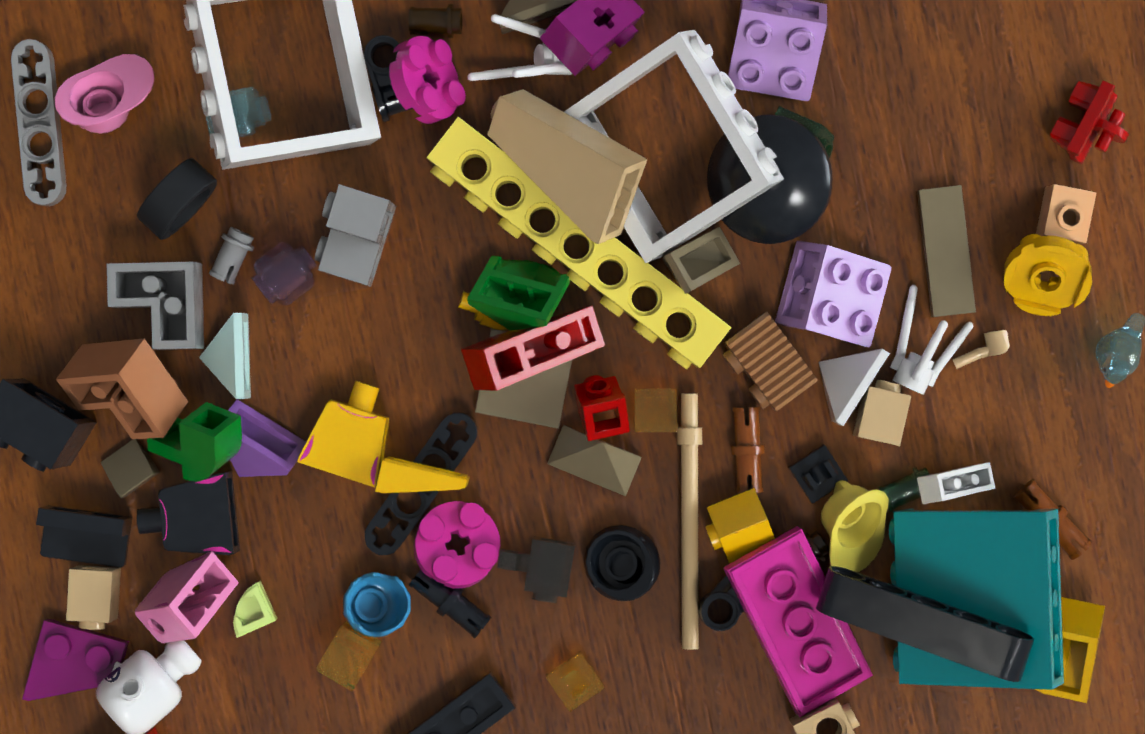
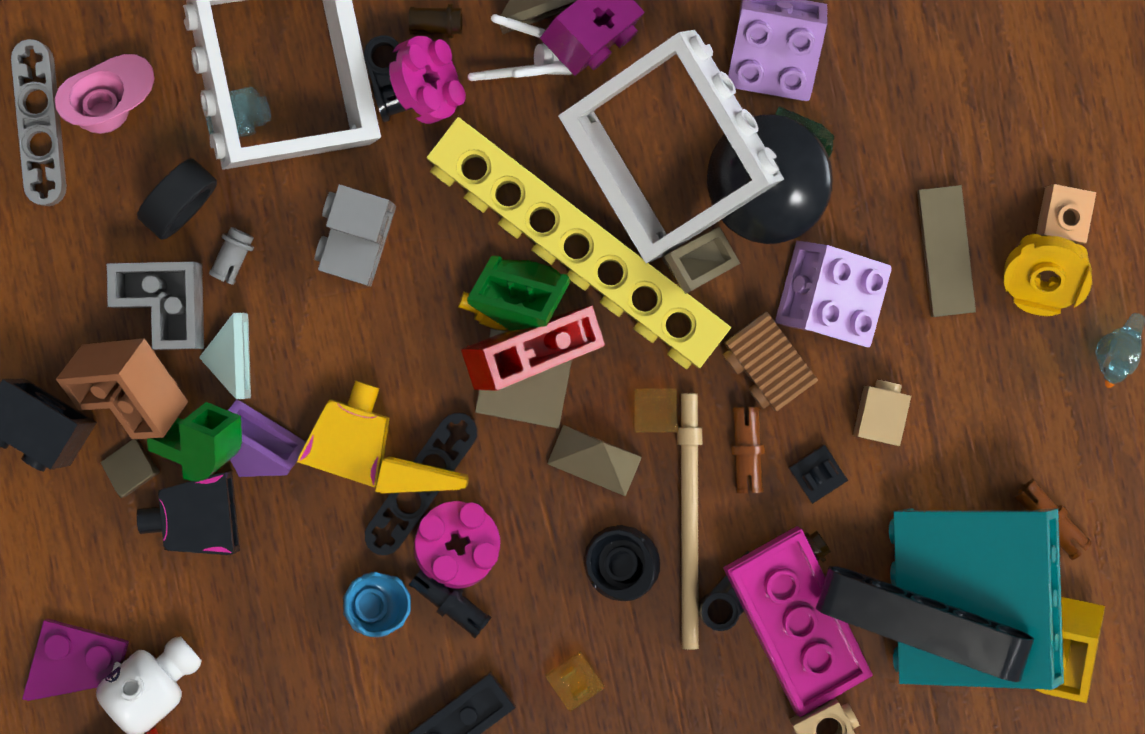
(84, 535): black panel -> none
(93, 596): tan brick -> none
(178, 612): bright pink torso -> none
(253, 610): yellowish green tile -> none
(284, 273): head -> none
(348, 656): clear yellow panel -> none
(546, 567): clear smoke brick -> none
(569, 161): tan slope -> none
(600, 395): red brick -> none
(739, 525): yellow brick -> none
(847, 380): white slope -> none
(855, 525): light yellow piece -> none
(904, 489): clear green pin -> none
(918, 370): white plant -> none
(956, 483): white piece -> none
(996, 344): tan hand -> none
(1080, 137): red hips -> none

